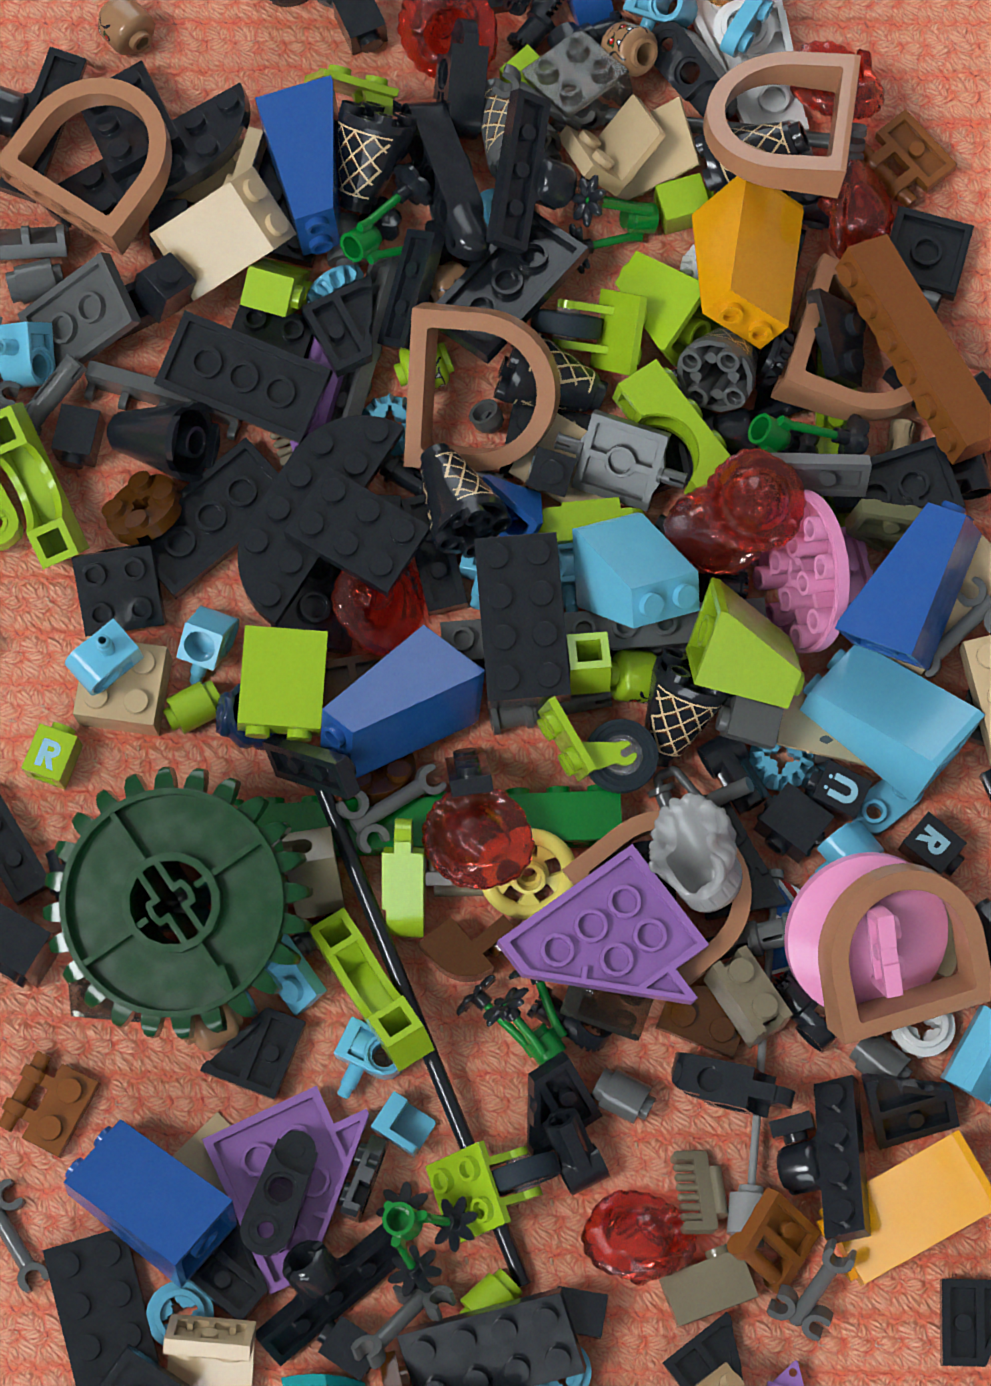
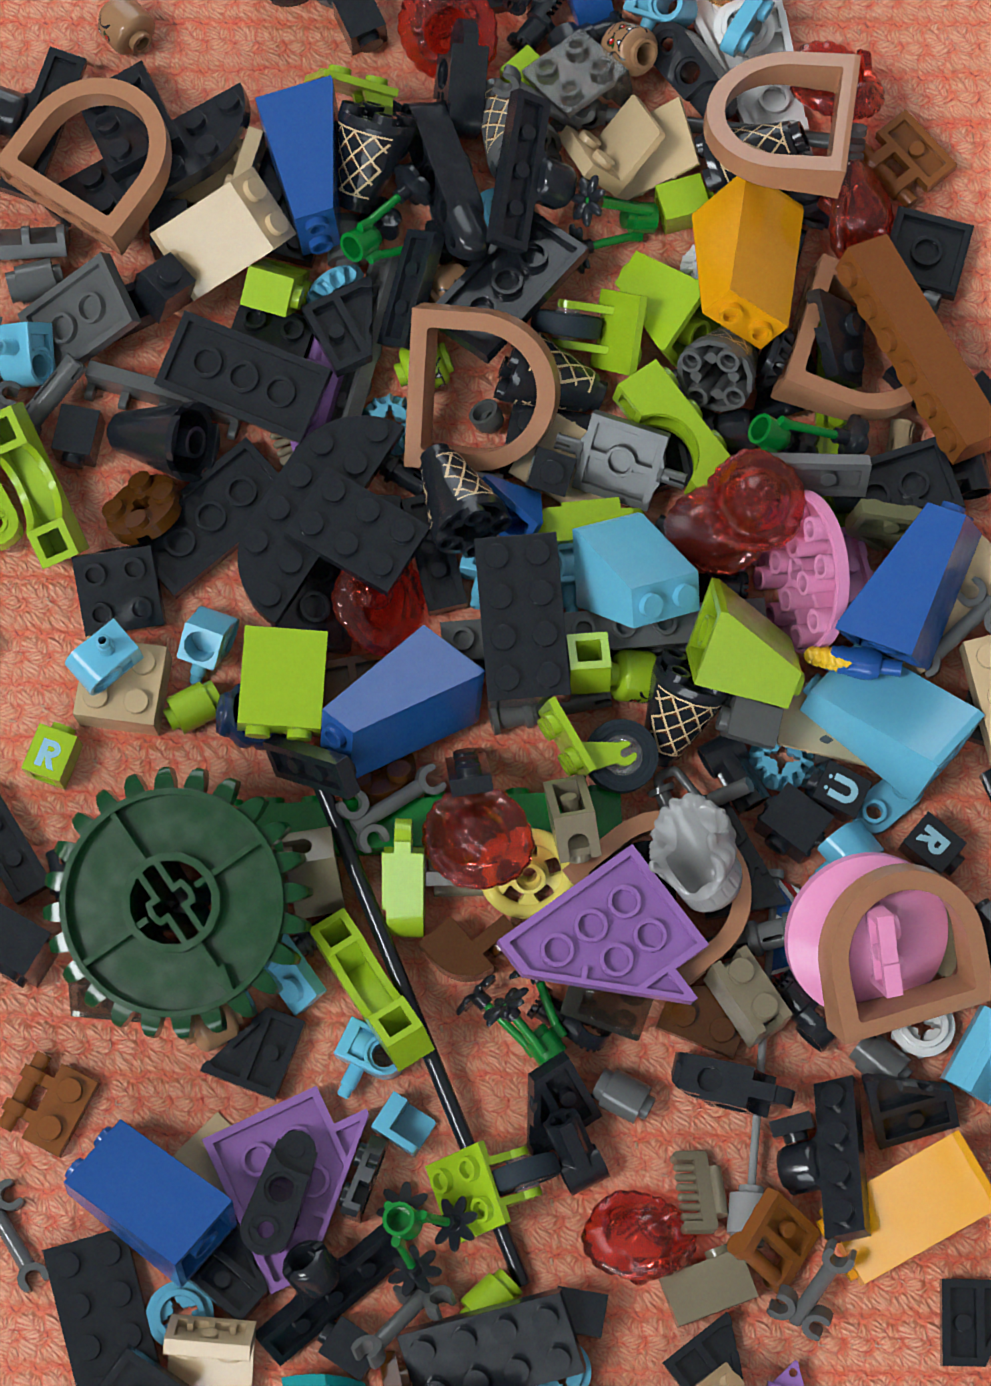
(576, 828): none -> dark tan brick
(855, 662): none -> blue piece

